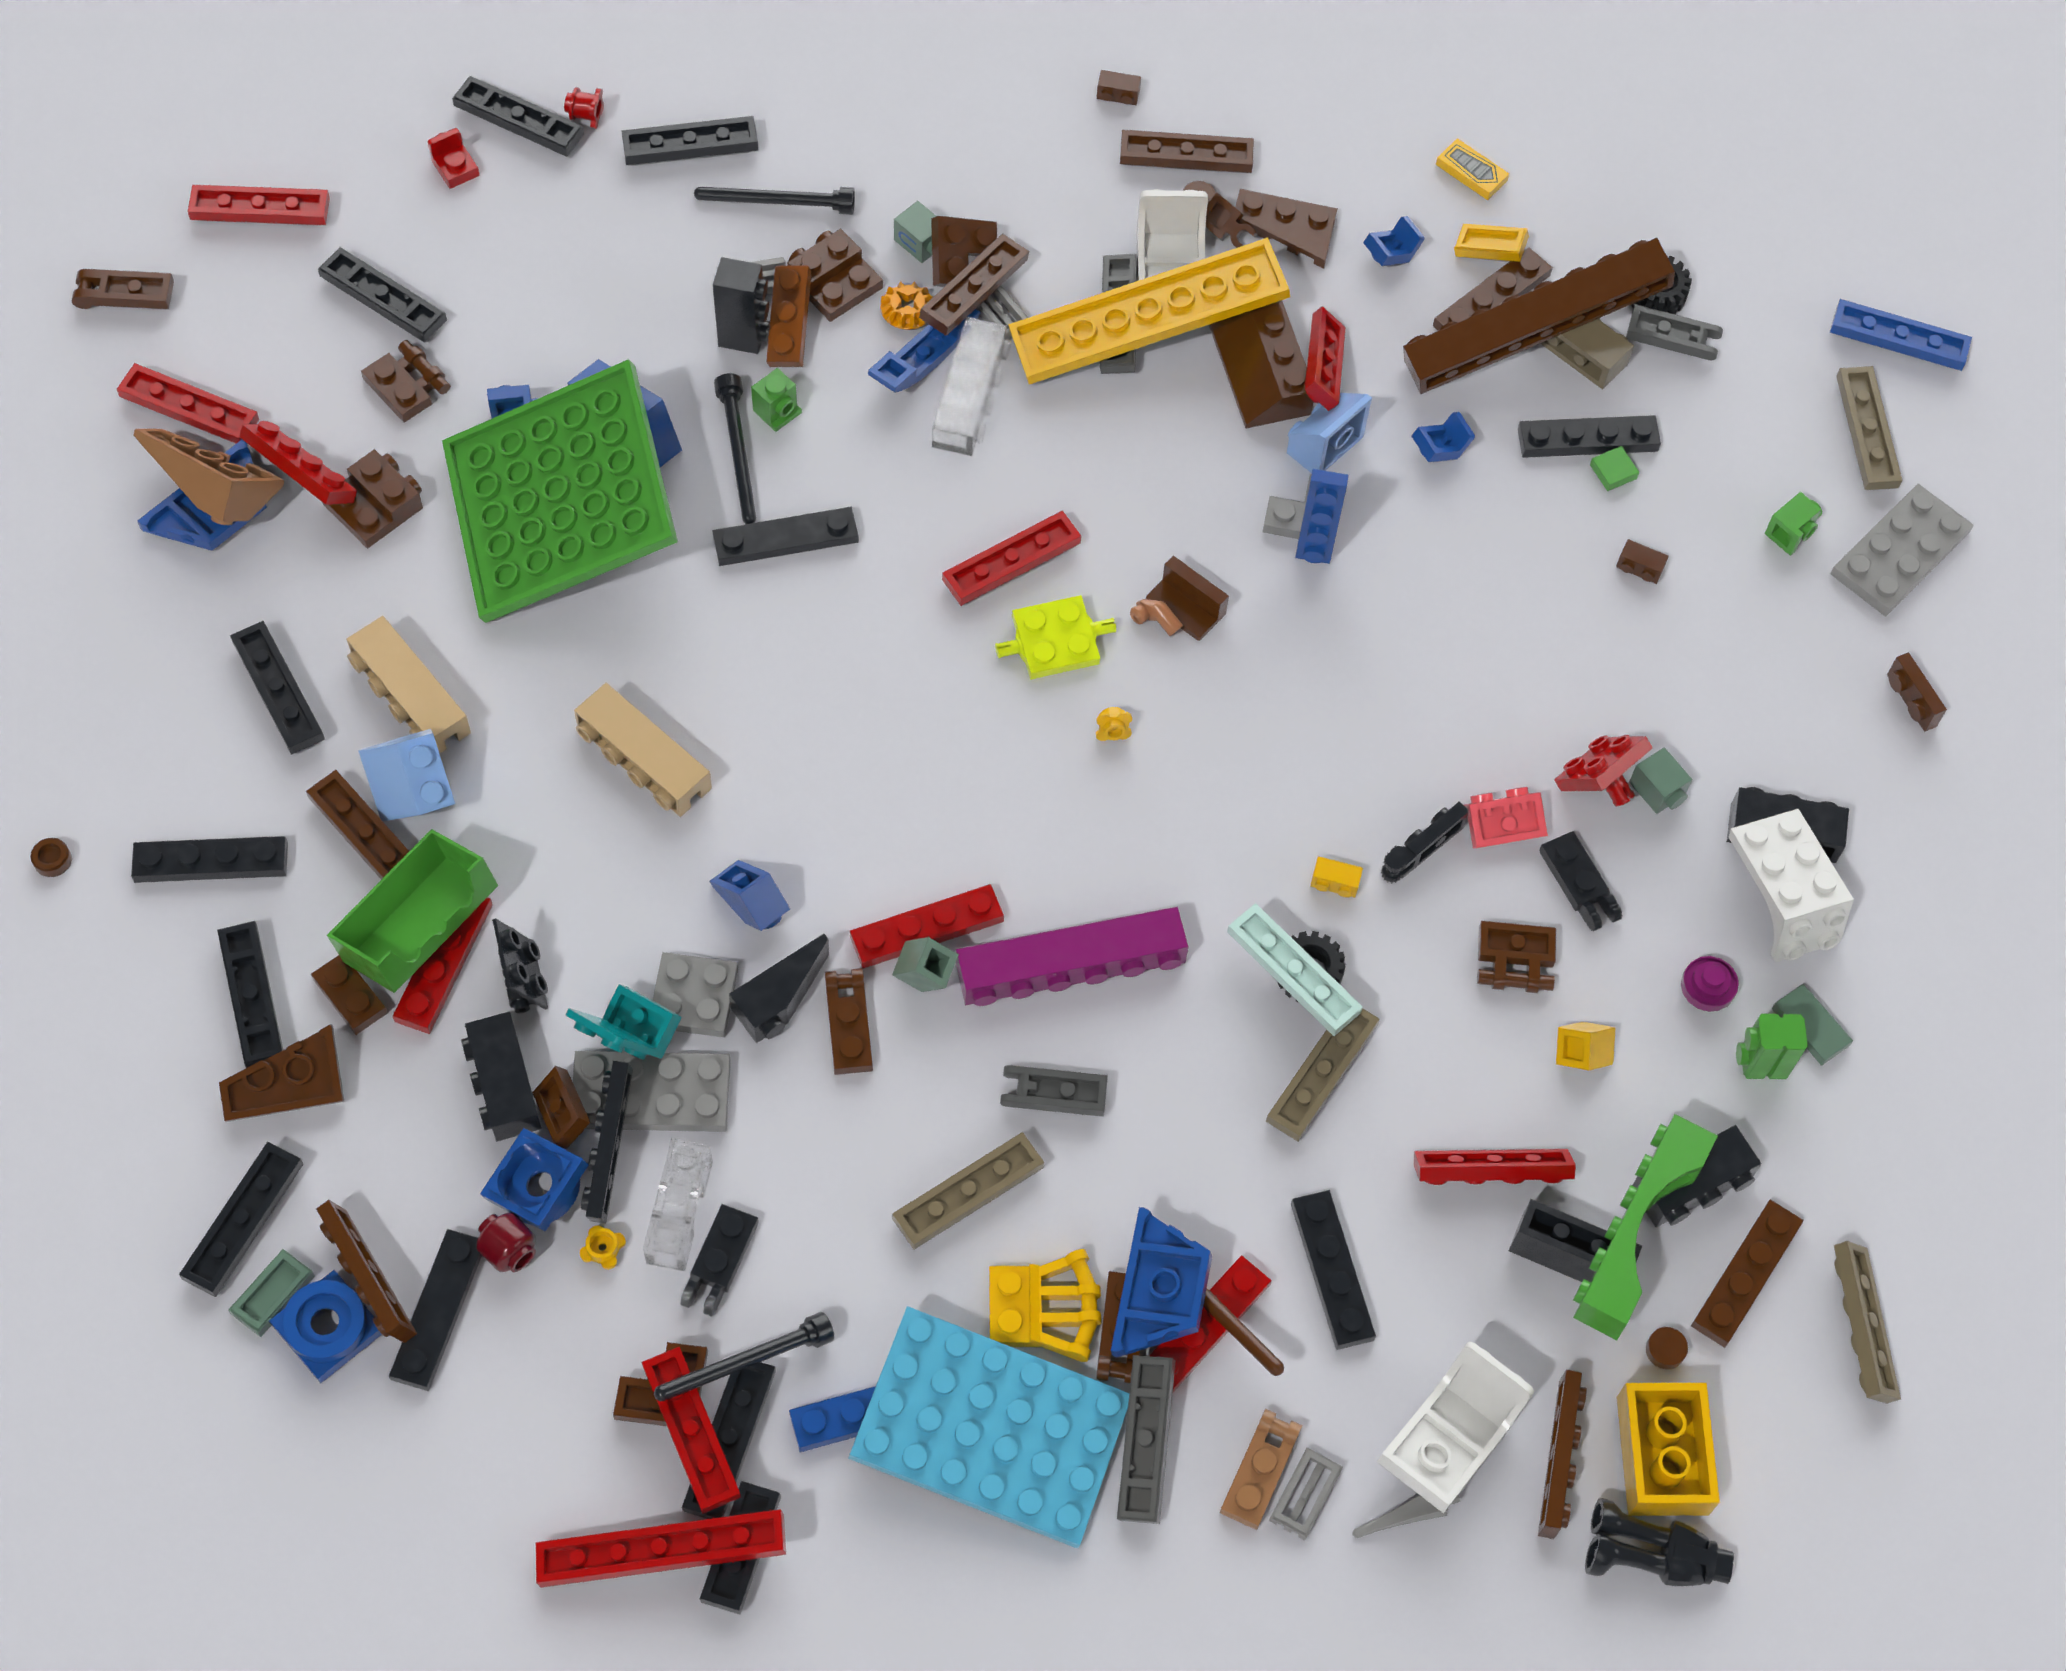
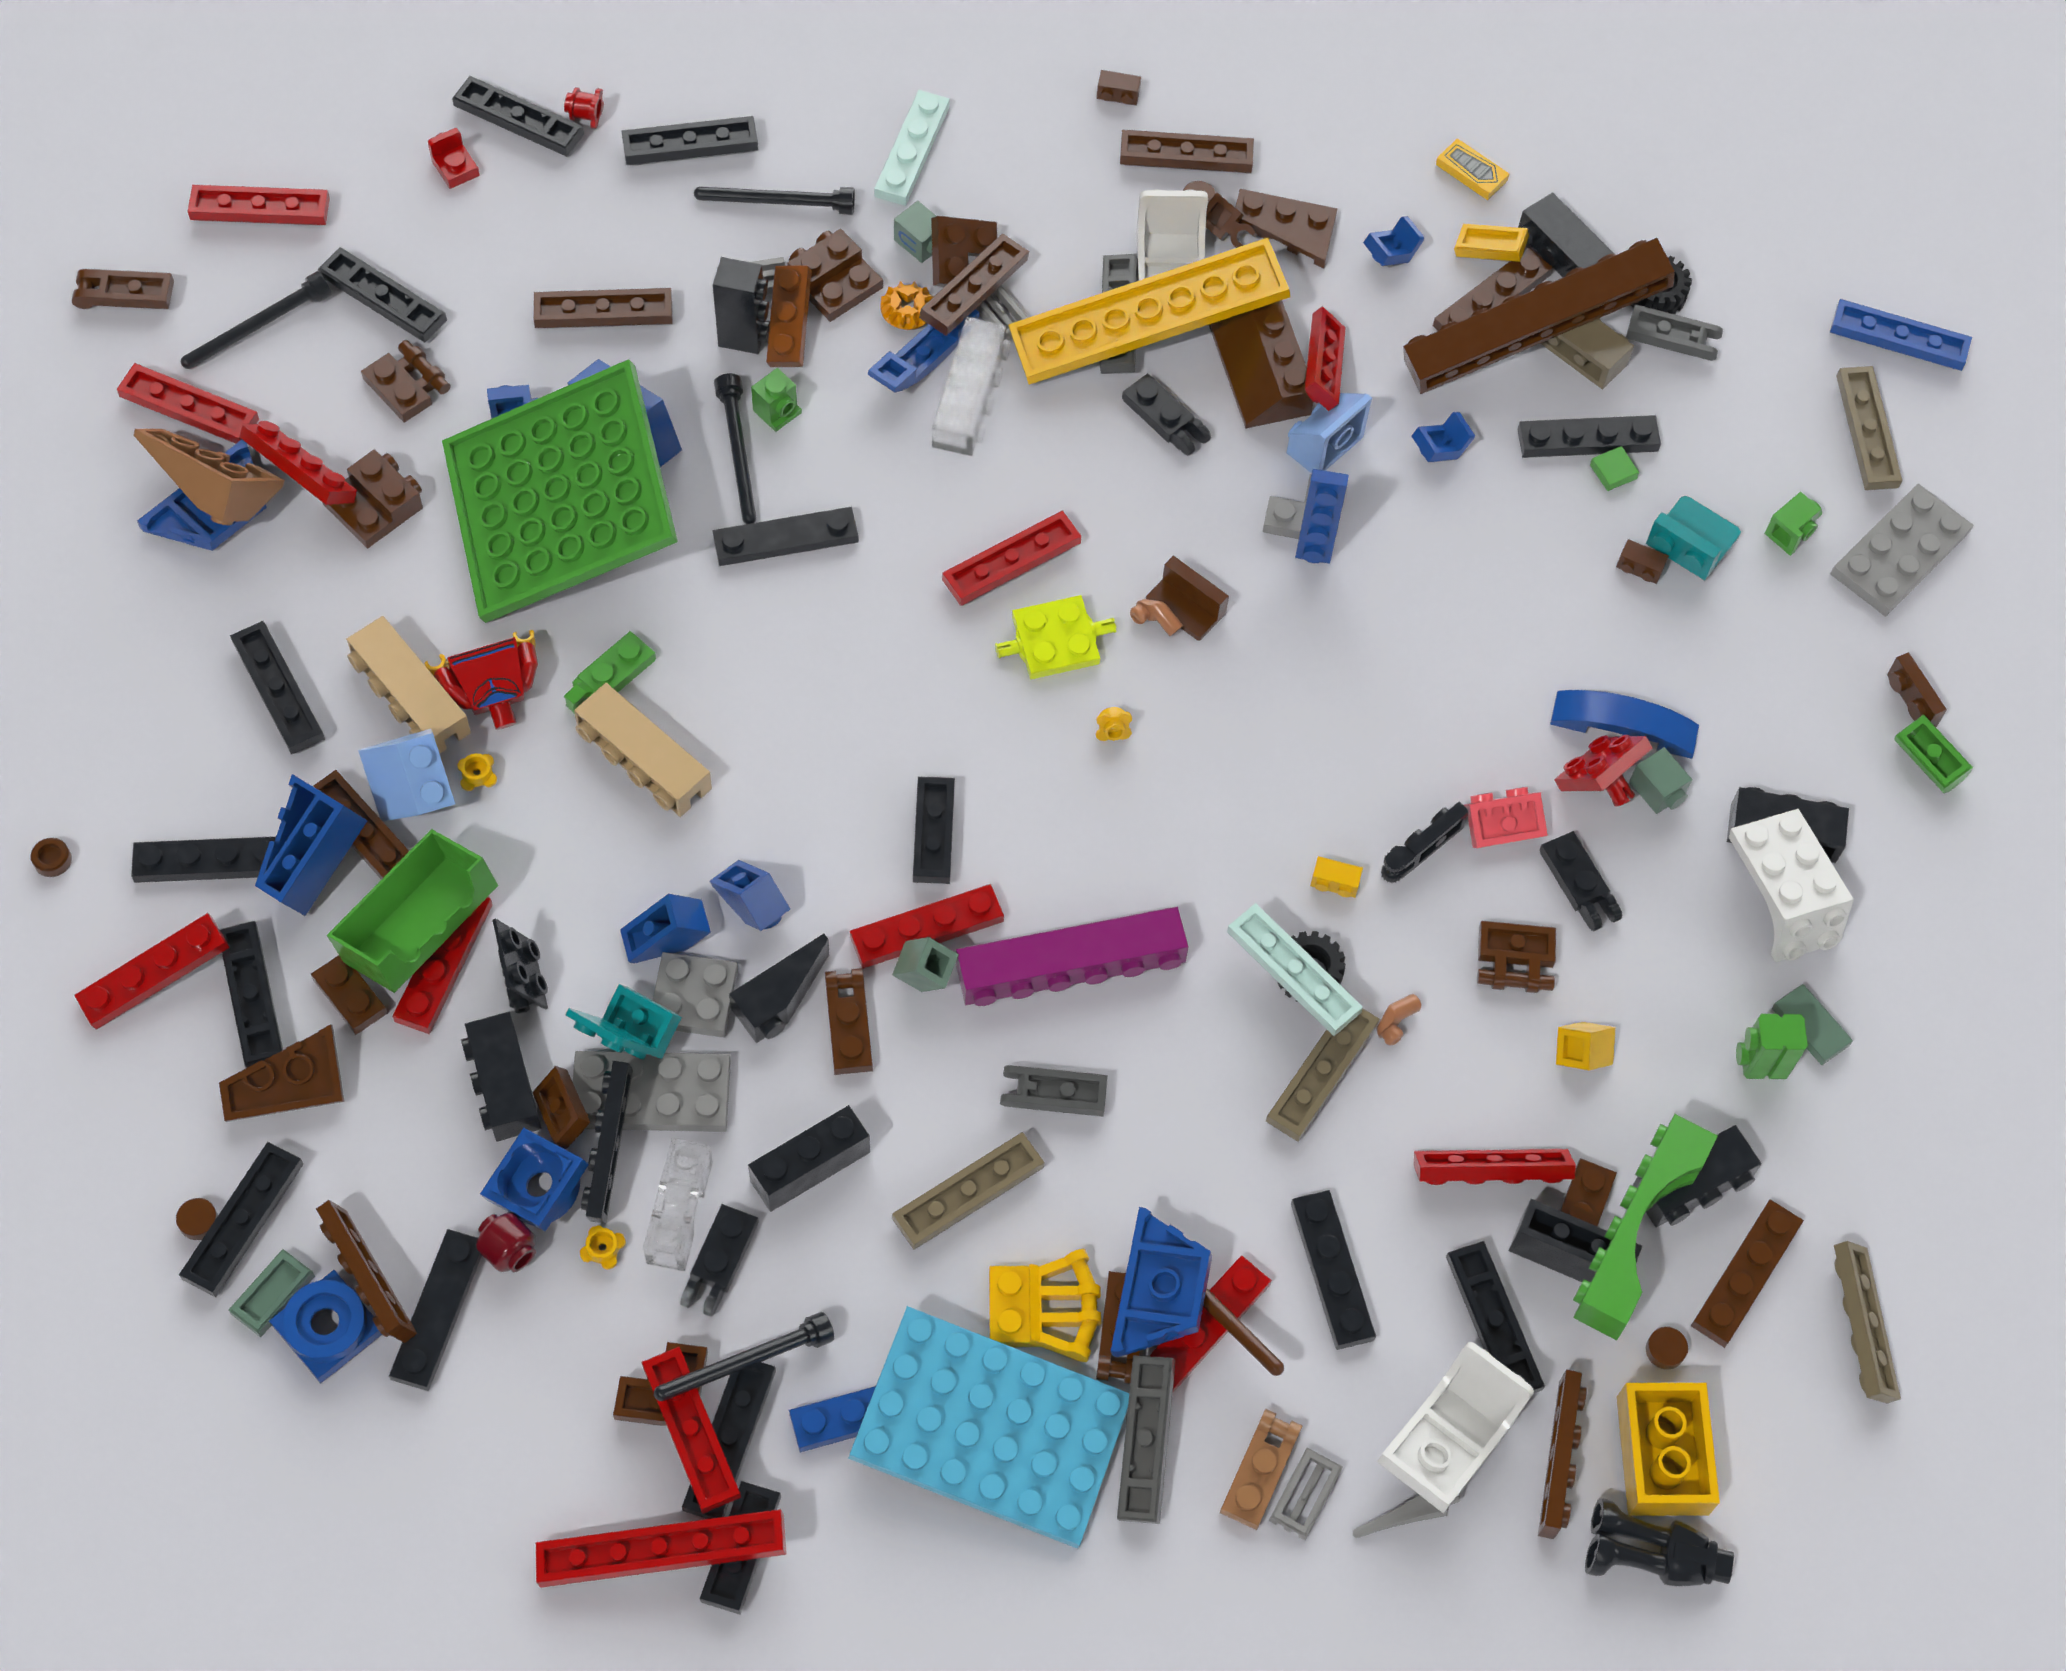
(151, 971): none -> red plate
(195, 1218): none -> reddish brown tile
(307, 847): none -> blue wedge
(313, 289): none -> black piece
(473, 763): none -> yellow plate
(490, 677): none -> red torso
(603, 308): none -> reddish brown plate
(615, 666): none -> bright green hinge
(666, 927): none -> blue slope
(809, 1158): none -> black brick
(911, 147): none -> light aqua plate
(933, 830): none -> black plate
(1165, 414): none -> black hinge
(1394, 1014): none -> nougat arm
(1492, 1311): none -> black plate
(1561, 236): none -> brick
(1588, 1192): none -> reddish brown plate
(1625, 716): none -> blue slope
(1693, 536): none -> teal bracket
(1709, 983): magenta plate -> none
(1933, 754): none -> bright green brick

